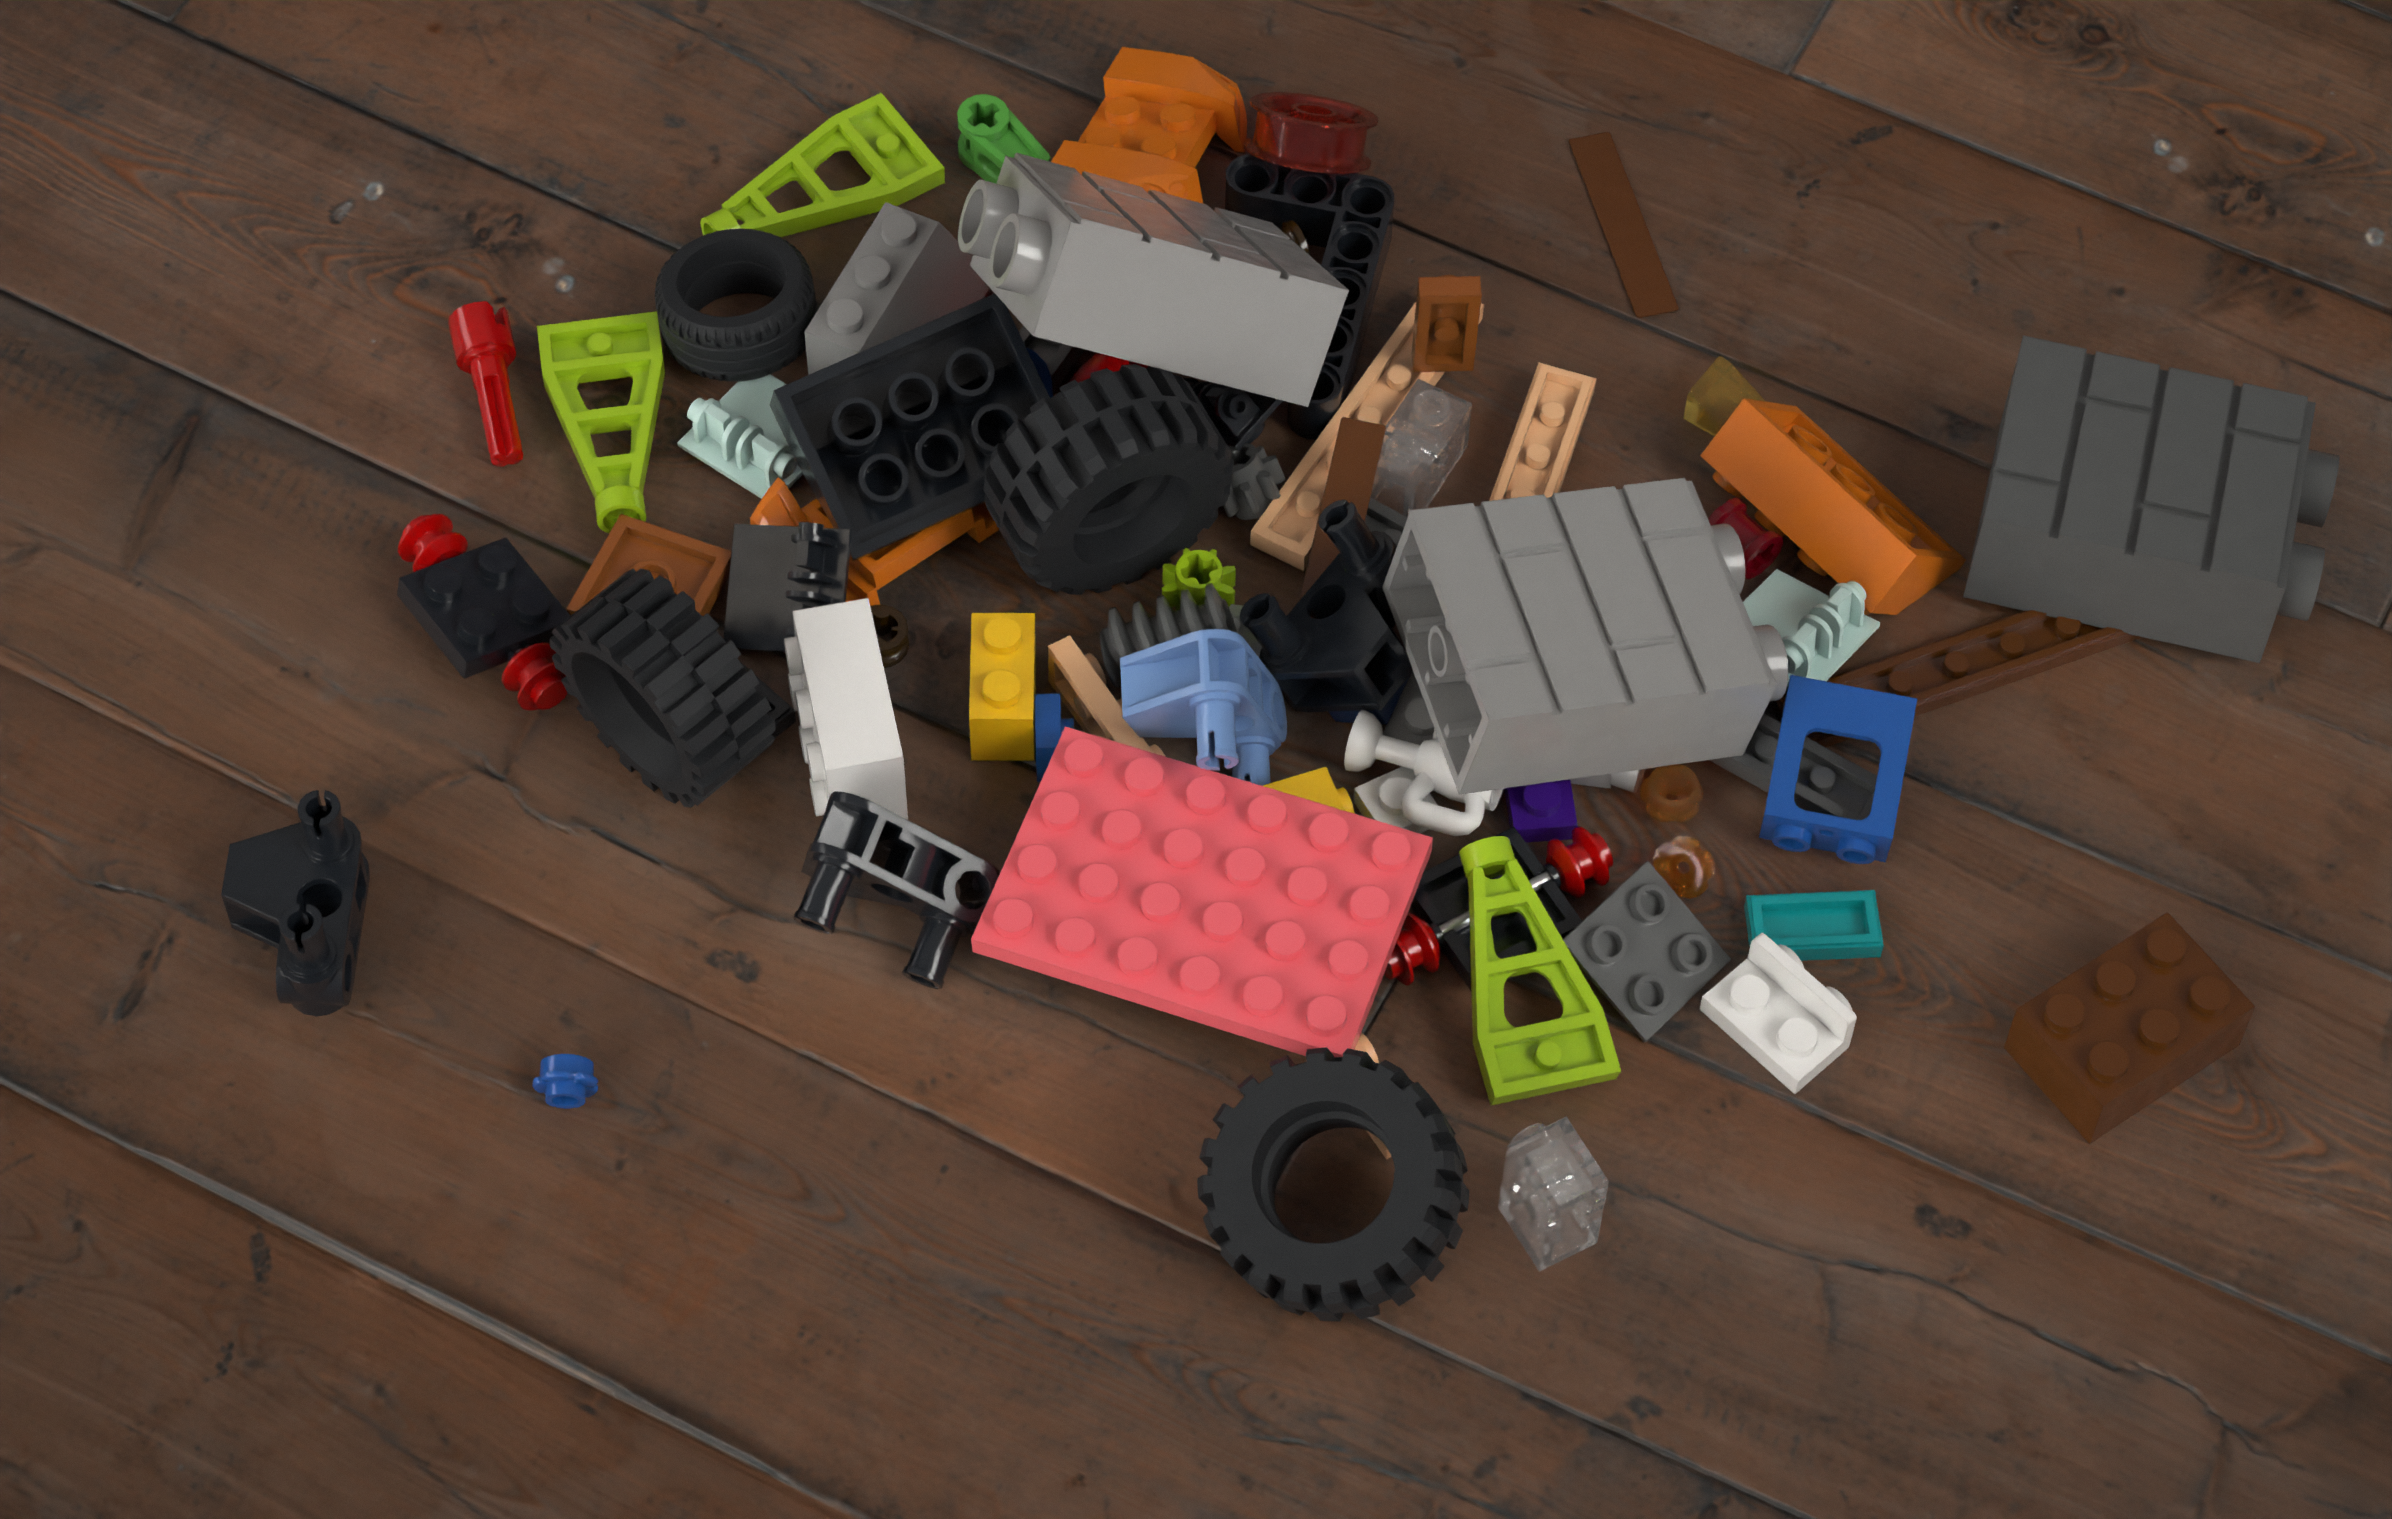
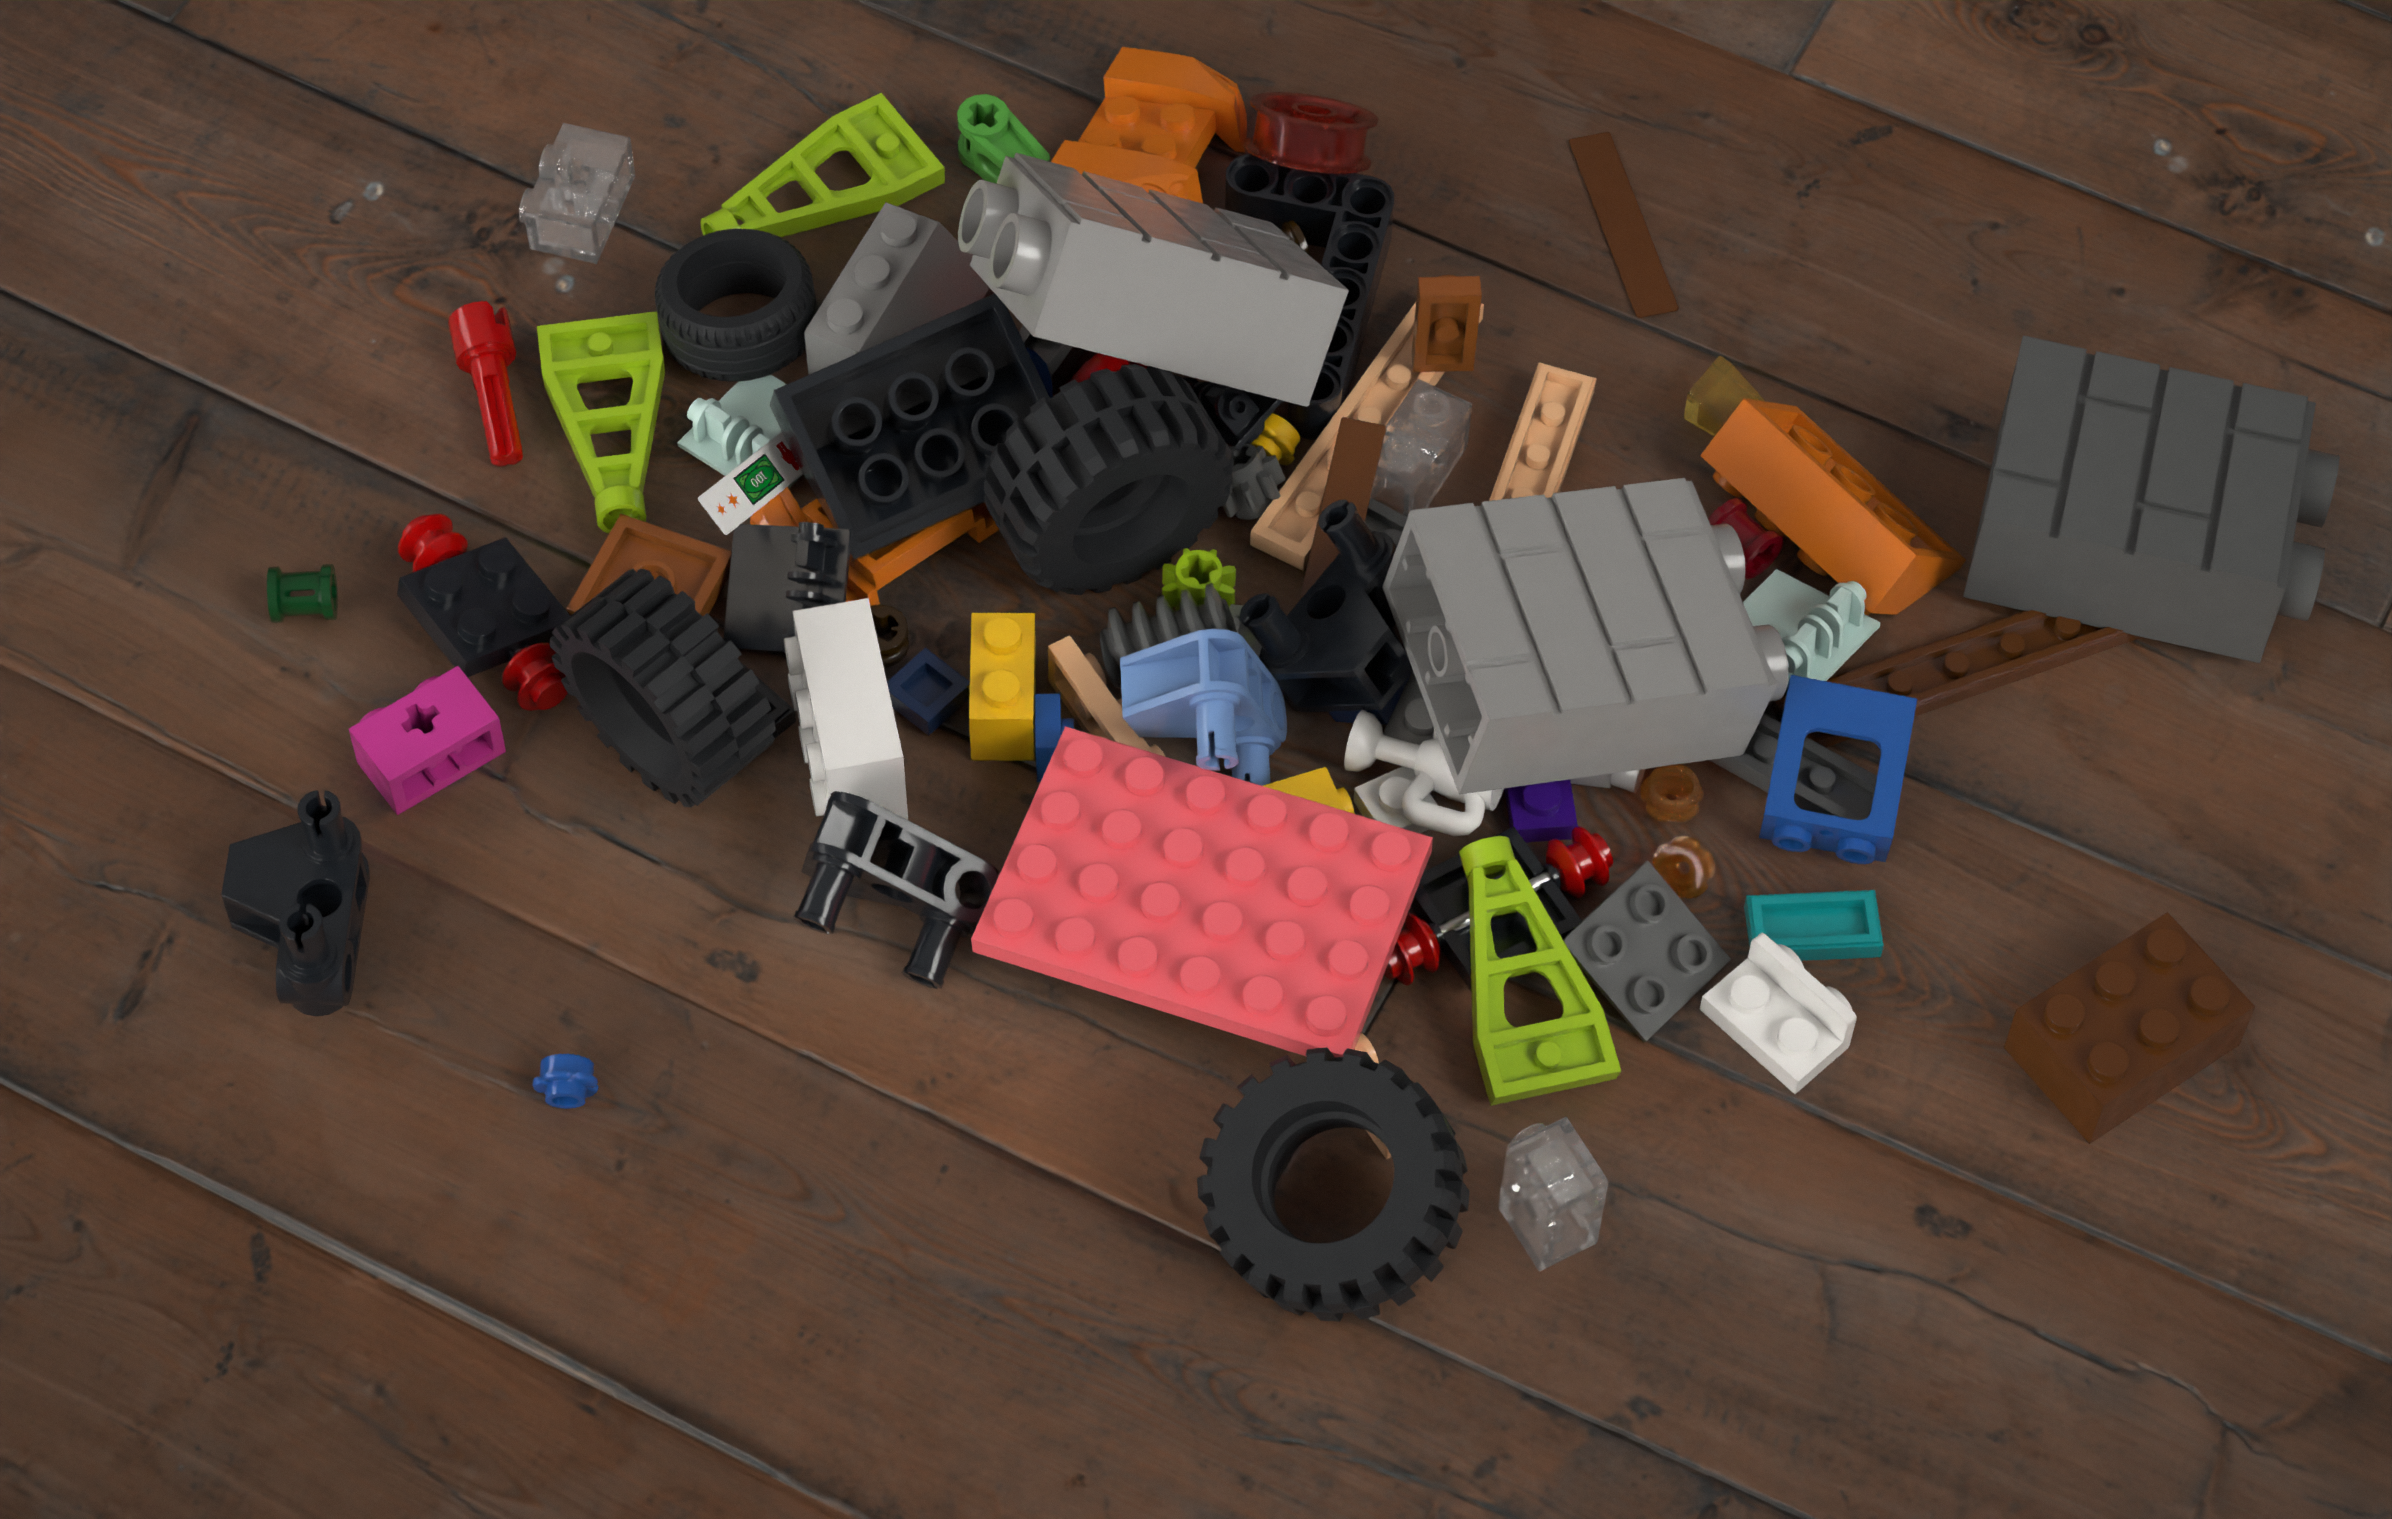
(281, 584): none -> dark green bush
(427, 739): none -> dark pink brick
(578, 193): none -> clear brick
(751, 485): none -> white sticker
(928, 691): none -> dark blue plate
(1278, 439): none -> yellow plate

